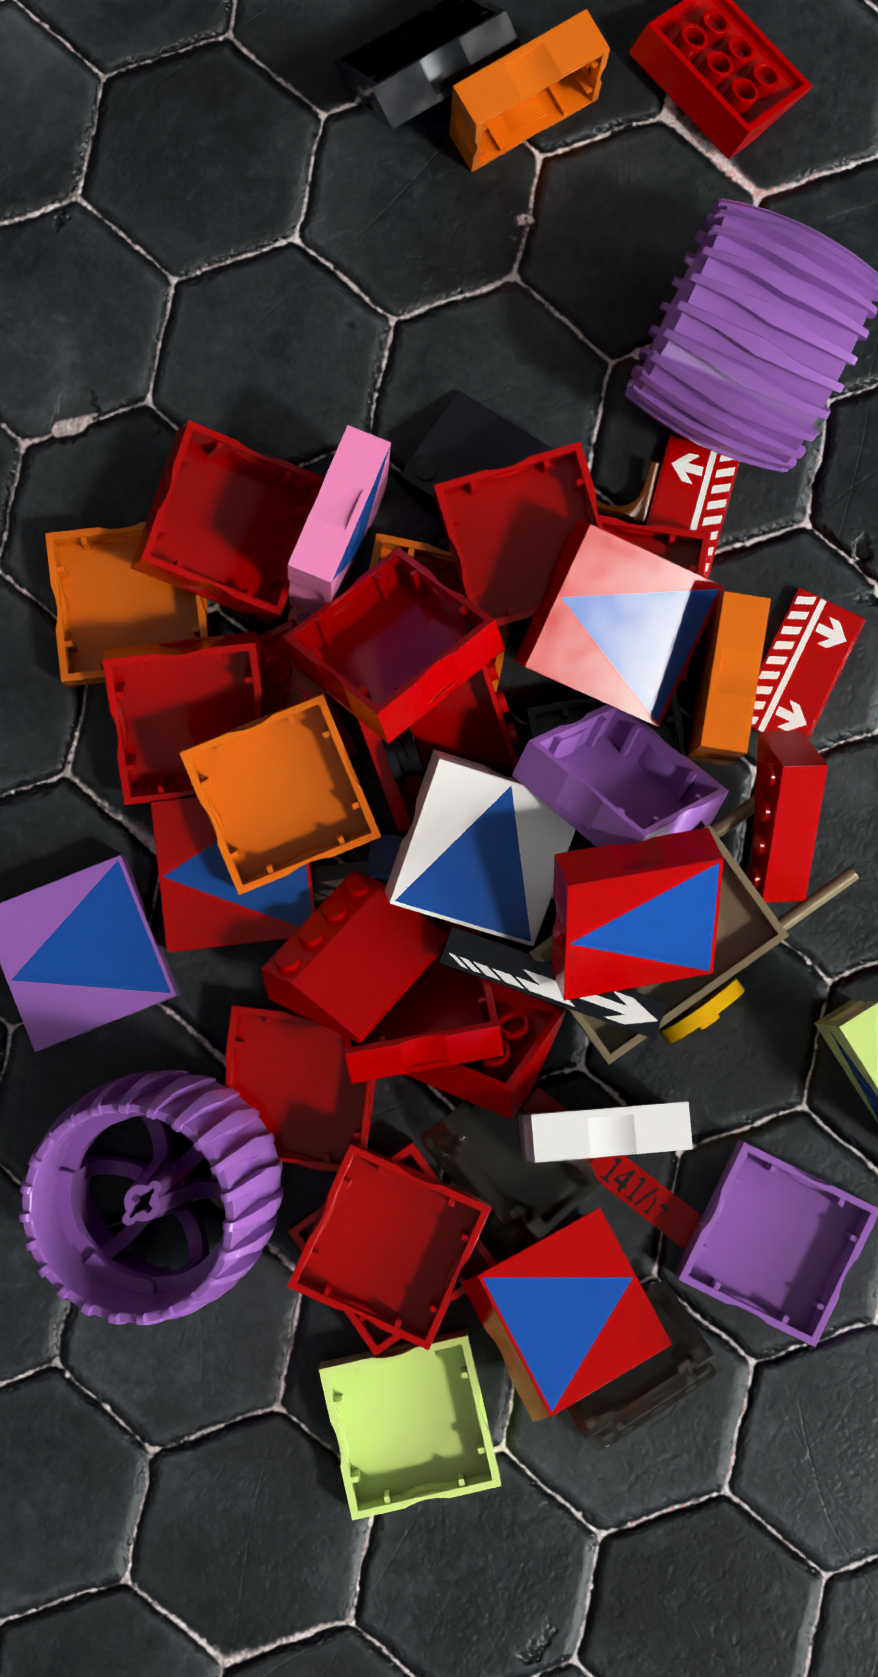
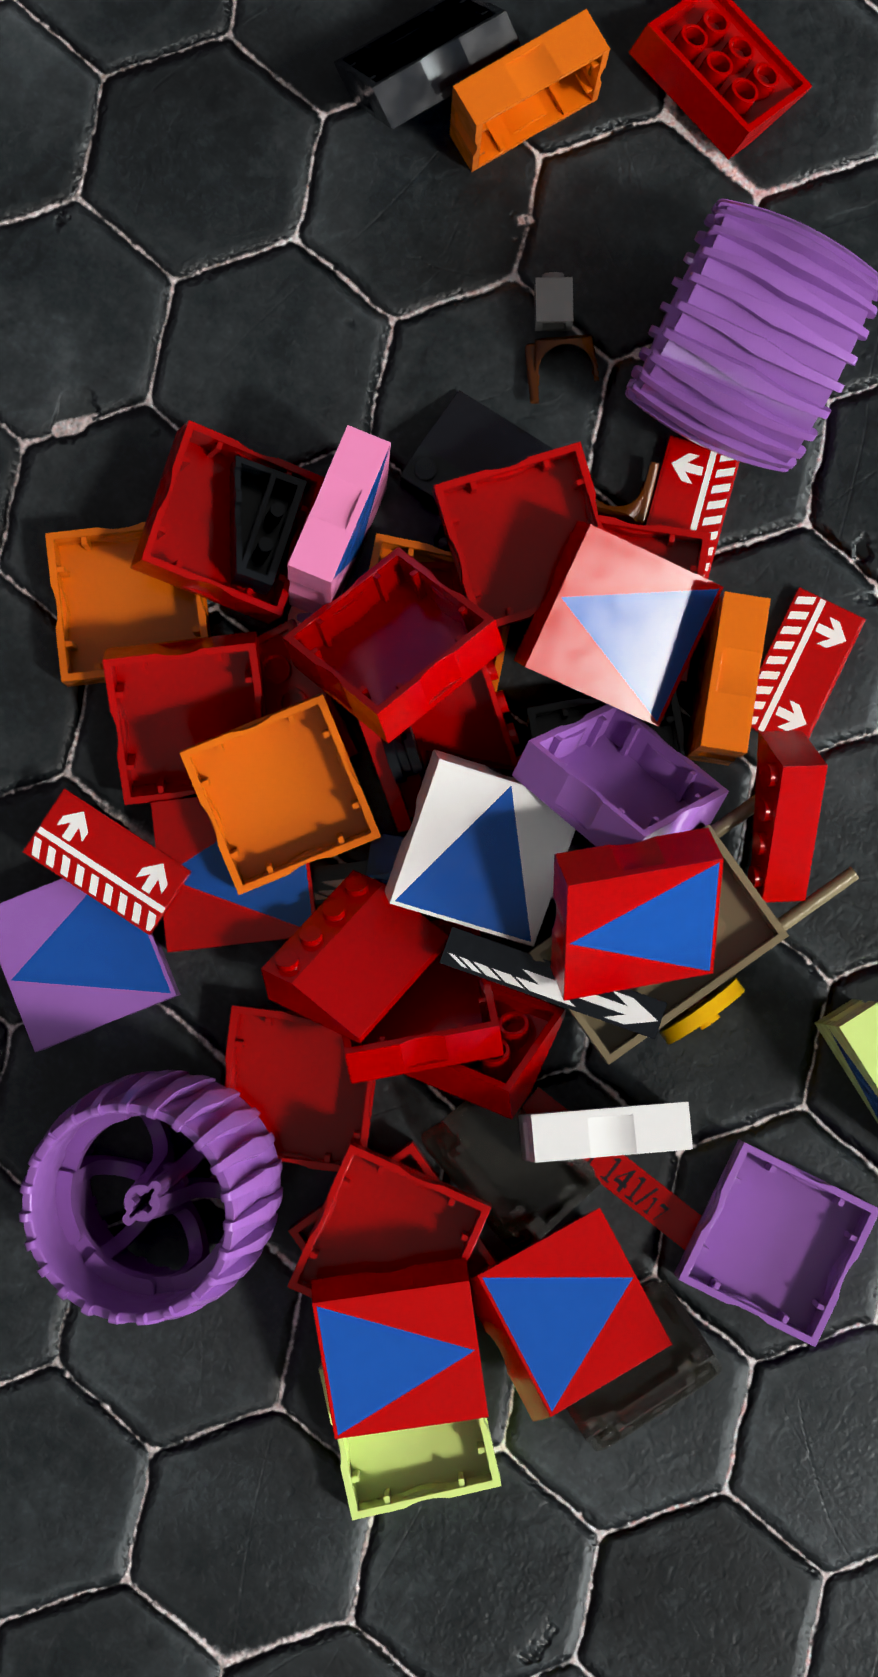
(107, 861): none -> red tile
(260, 521): none -> black wedge
(399, 1348): none -> red tile
(535, 352): none -> reddish brown helmet
(553, 302): none -> light grey brick

